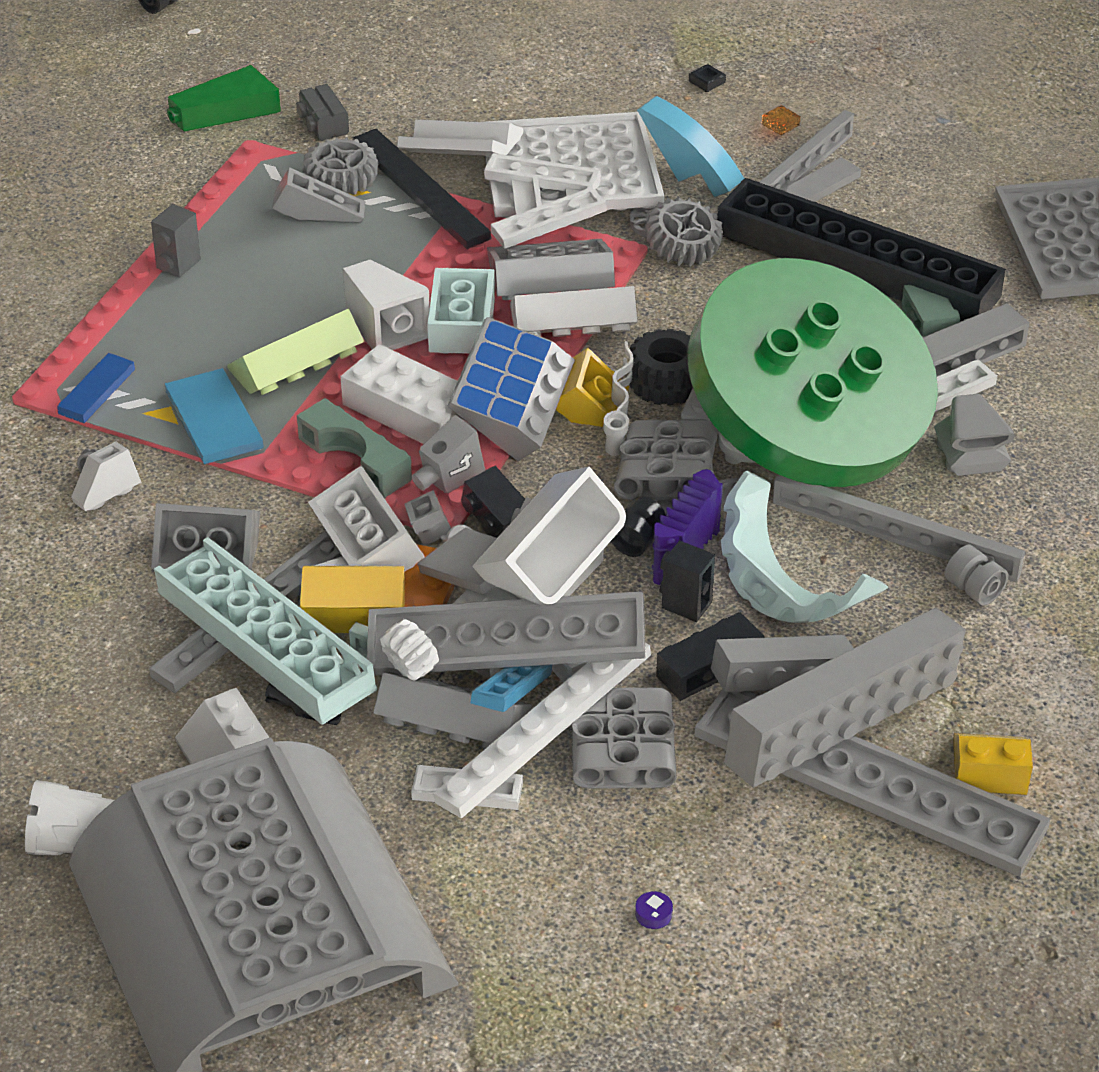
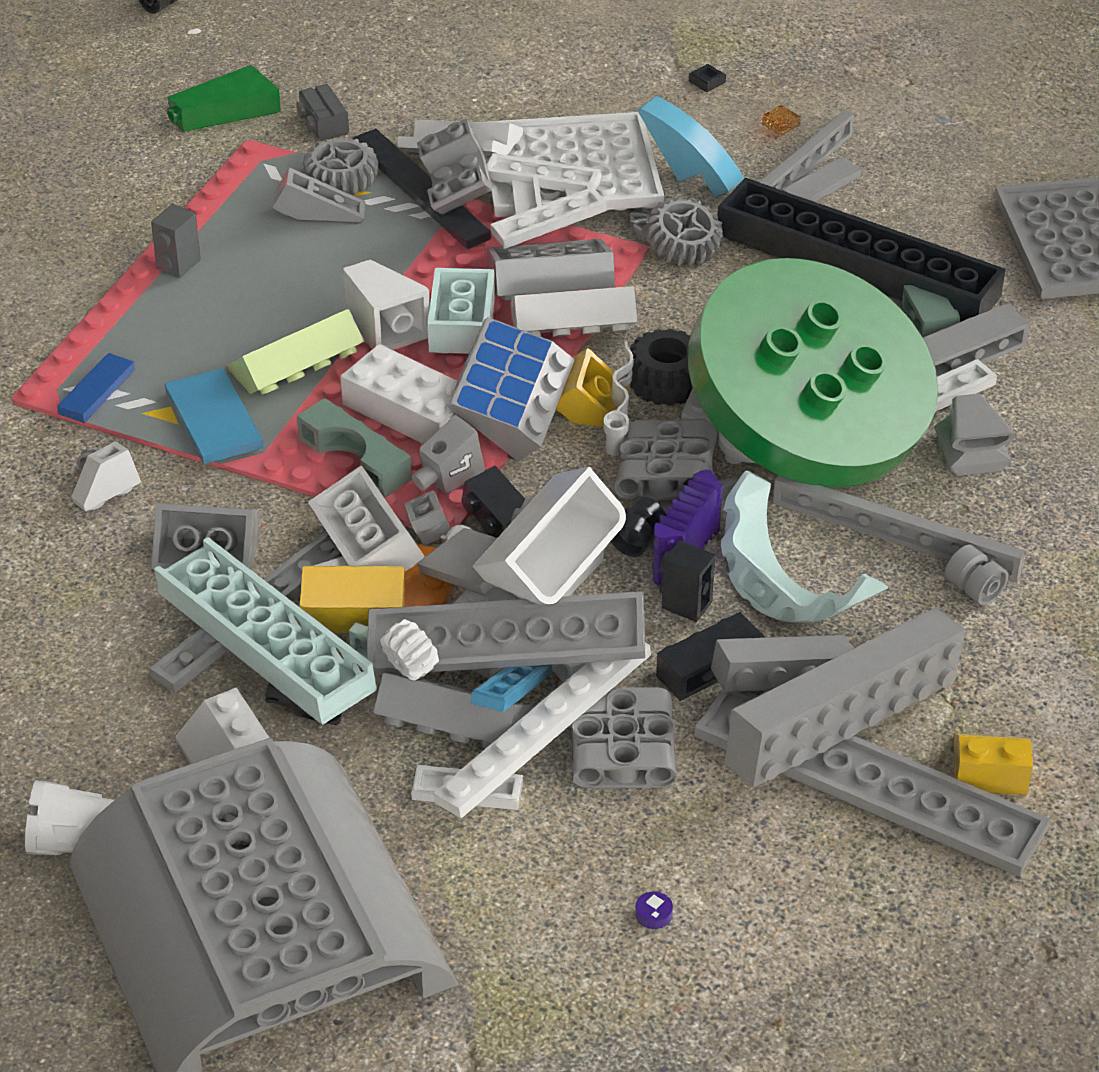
(455, 166): none -> light grey slope

